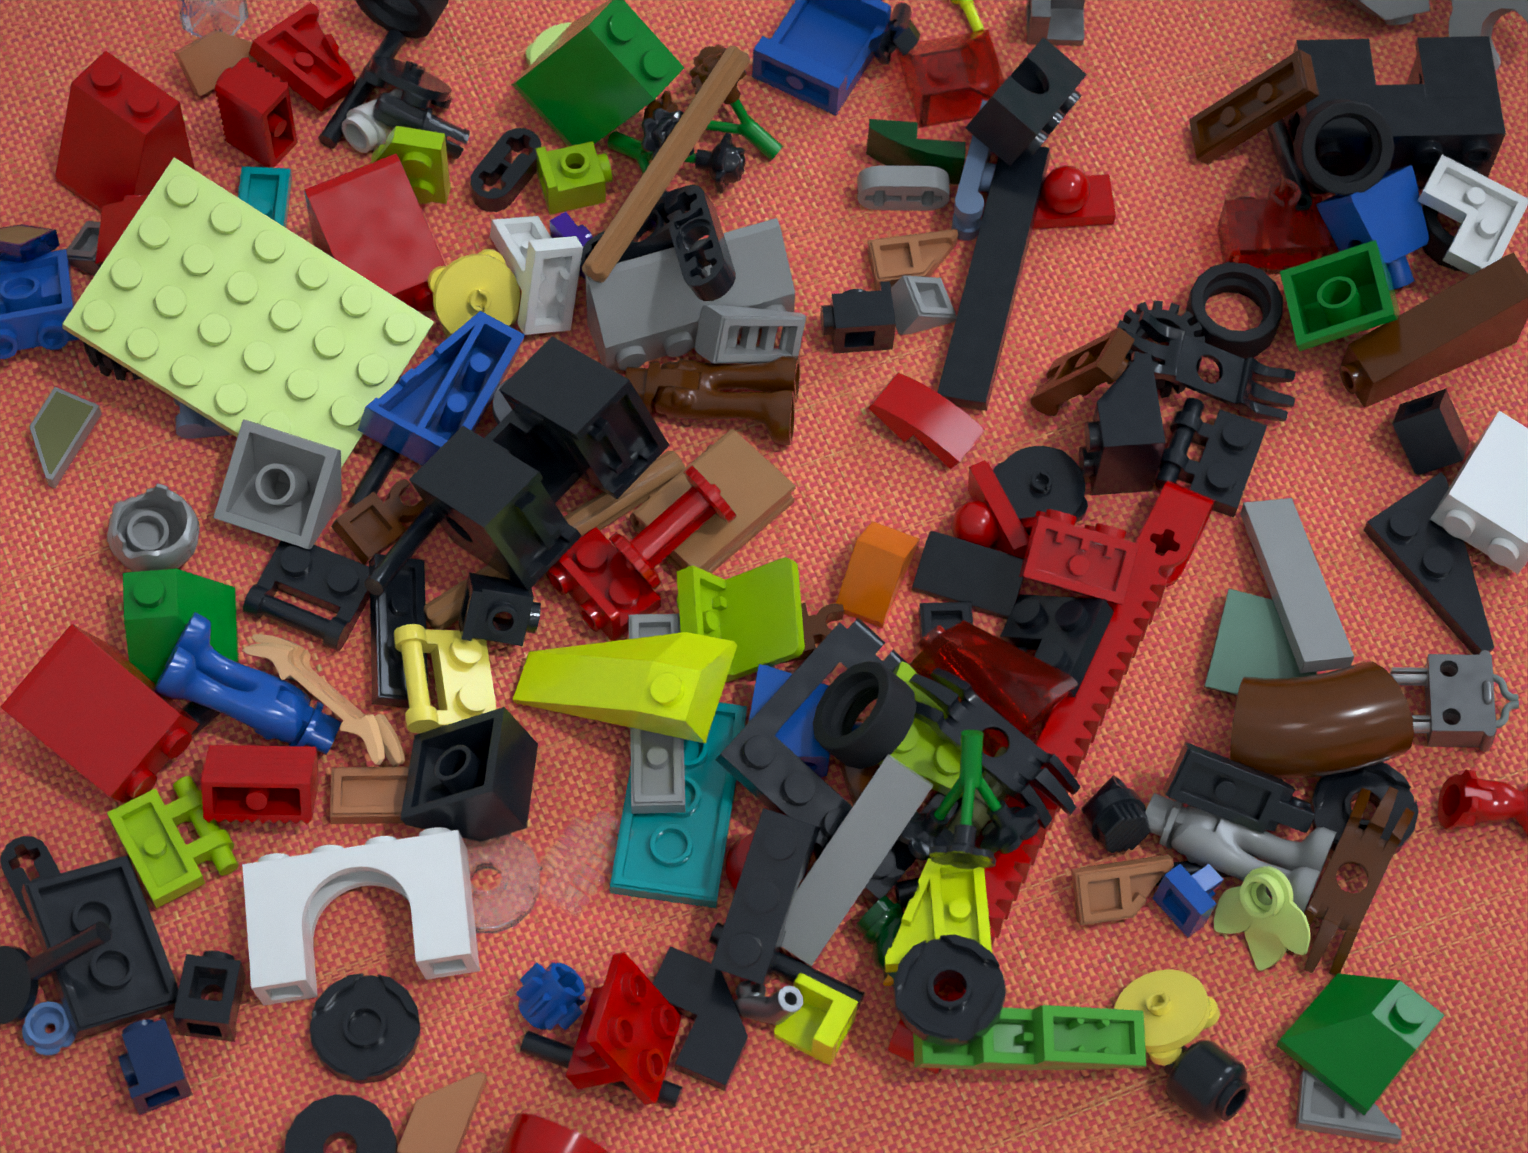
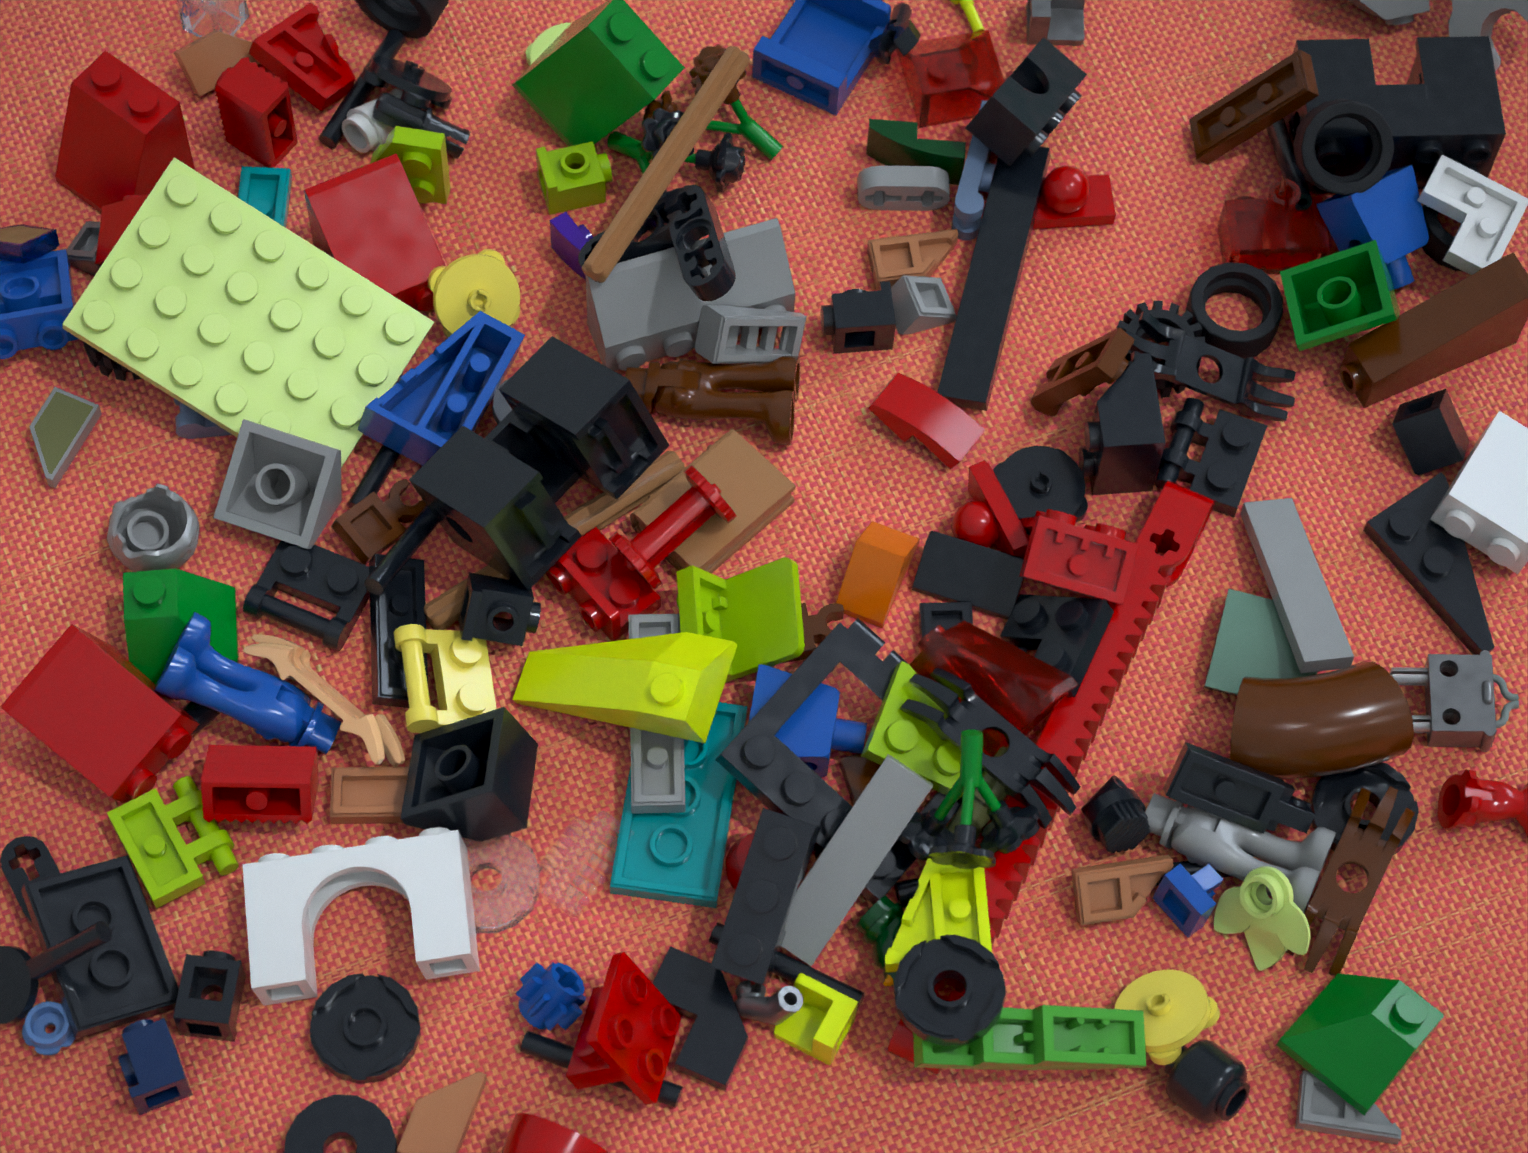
(498, 164): black beam -> none
(543, 269): white bracket -> none
(881, 730): black tyre -> none

